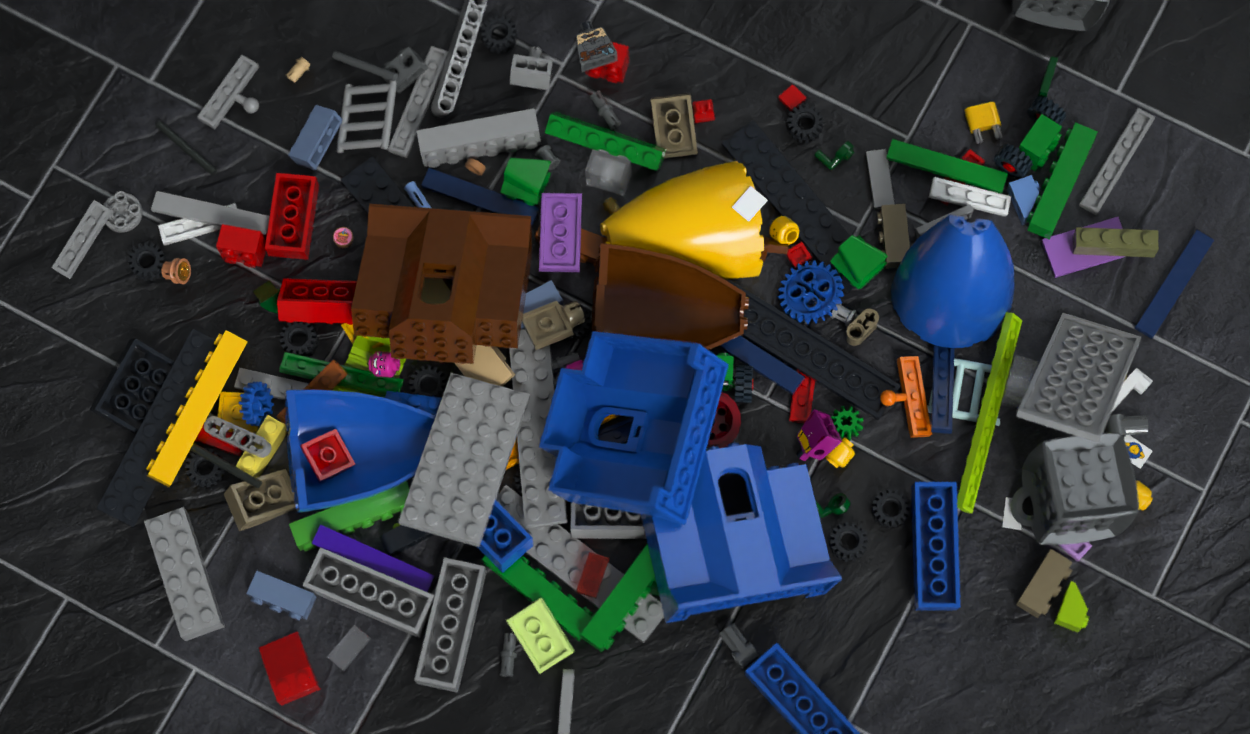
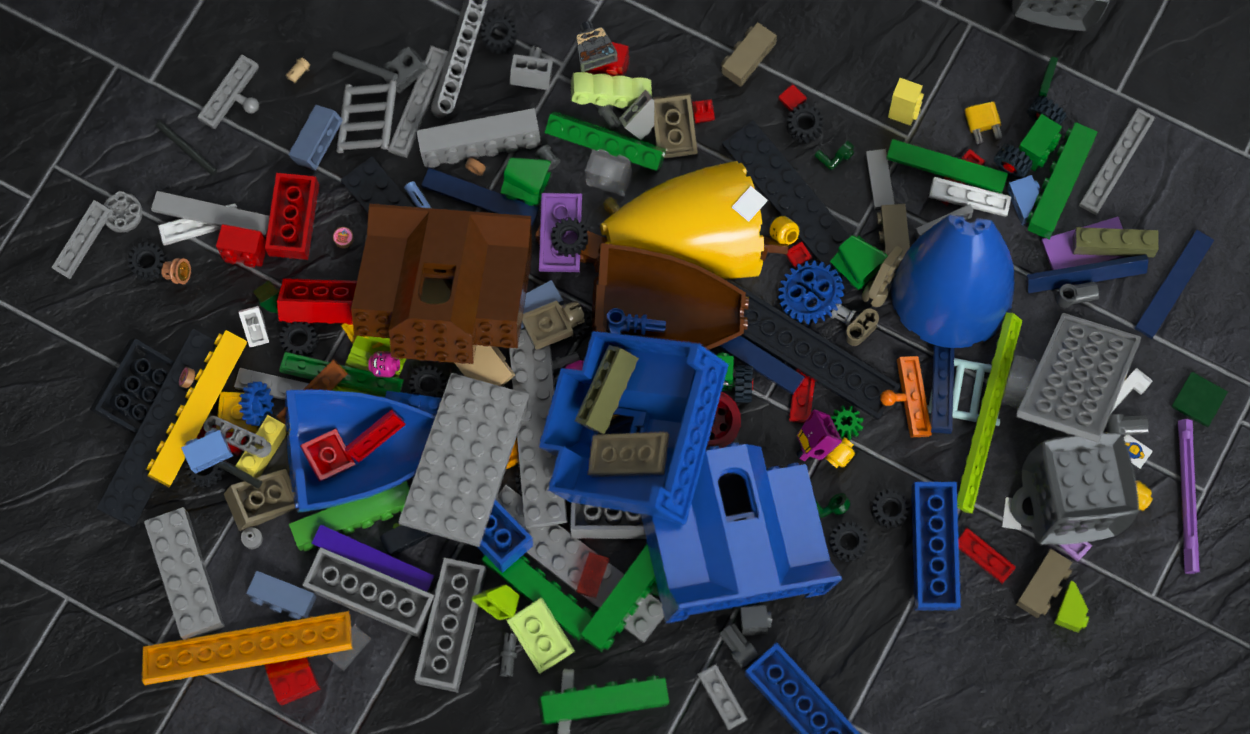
(186, 377): none -> medium nougat tile
(206, 451): none -> medium blue brick
(247, 648): none -> light orange plate
(254, 326): none -> white slope
(254, 541): none -> light grey tile
(375, 436): none -> red tile
(498, 601): none -> lime slope
(569, 225): none -> black tyre
(603, 700): none -> green brick
(606, 389): none -> olive brick
(607, 90): none -> yellowish green brick
(627, 323): none -> blue piece
(628, 454): none -> dark tan tile
(639, 116): none -> light grey slope
(722, 697): none -> light grey tile
(748, 54): none -> dark tan brick
(755, 620): none -> dark grey brick
(878, 288): none -> dark tan plate
(906, 102): none -> light yellow brick
(985, 556): none -> red tile
(1079, 294): none -> dark grey piece
(1087, 273): none -> dark blue tile
(1190, 538): none -> medium lavender piece
(1199, 399): none -> dark green tile

